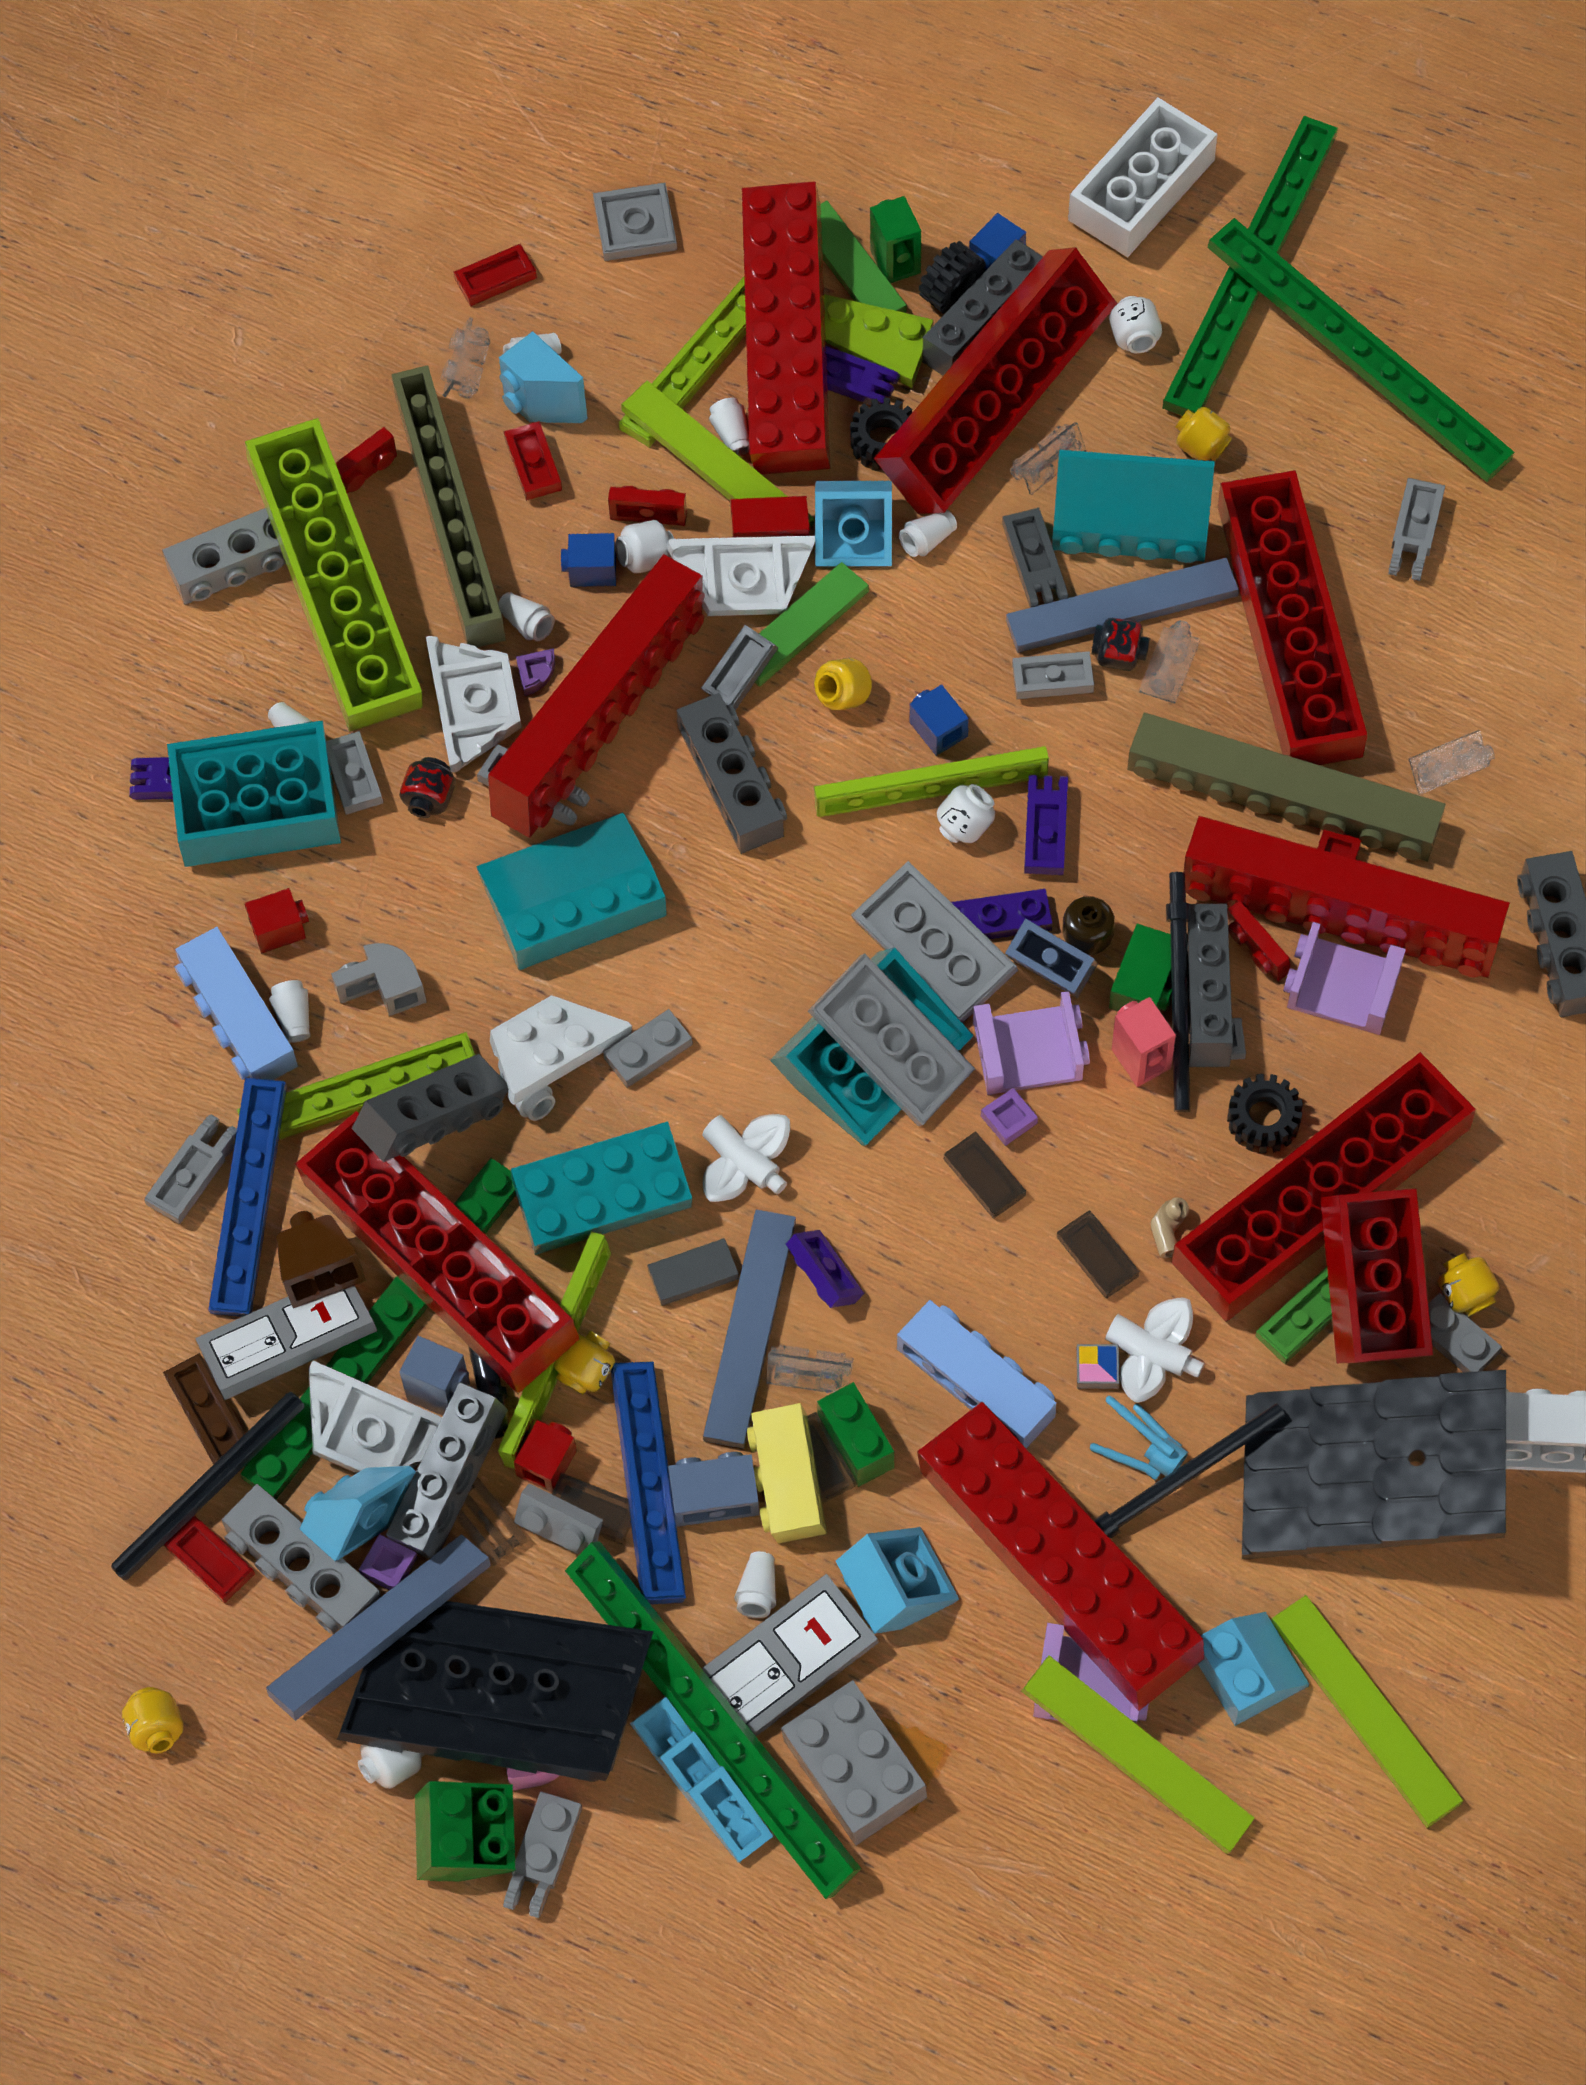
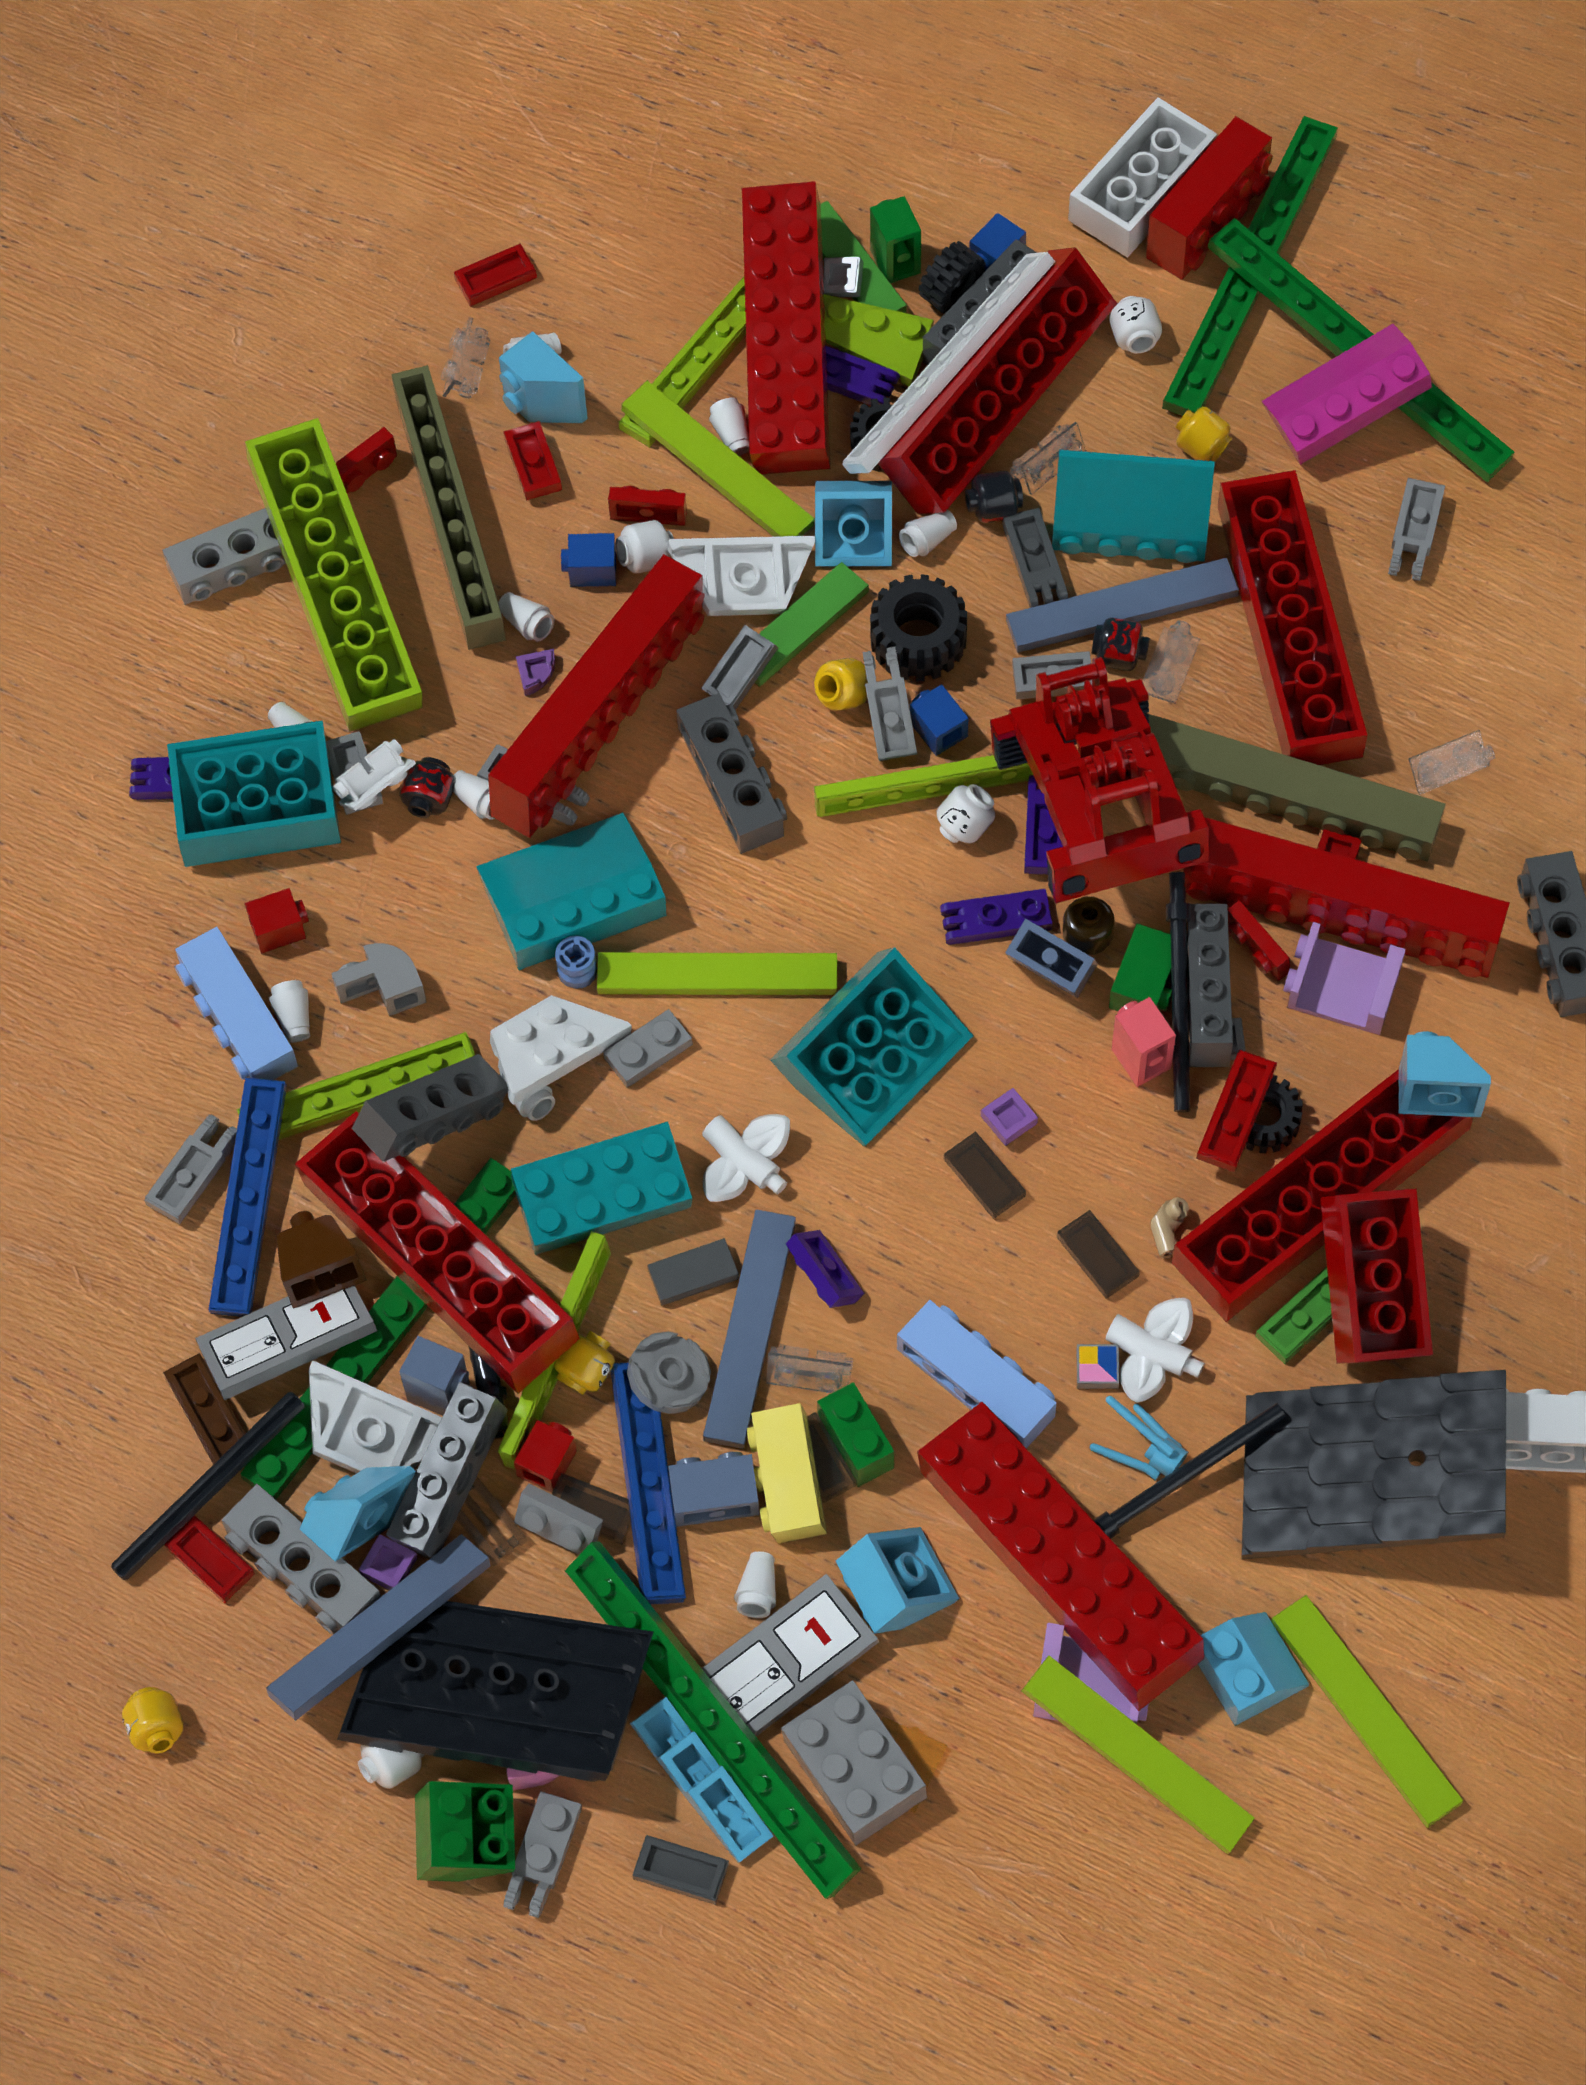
(362, 787): none -> white hinge
(473, 699): white wing -> none
(473, 792): none -> white cone
(582, 968): none -> medium blue wheel
(634, 221): light grey tile -> none
(668, 1372): none -> light grey tile
(680, 1869): none -> dark grey tile
(717, 973): none -> lime tile
(769, 517): red tile -> none
(843, 276): none -> light grey tile
(889, 710): none -> light grey hinge
(891, 1040): light grey tile -> none
(919, 601): none -> black tyre
(935, 940): light grey tile -> none
(947, 363): none -> white tile
(994, 496): none -> black head
(1030, 1047): lavender panel -> none
(1112, 763): none -> red container
(1209, 197): none -> red brick
(1236, 1110): none -> red tile
(1348, 393): none -> dark pink slope
(1440, 1078): none -> medium azure slope
(1460, 1337): light grey plate -> none
(1468, 1284): yellow head -> none

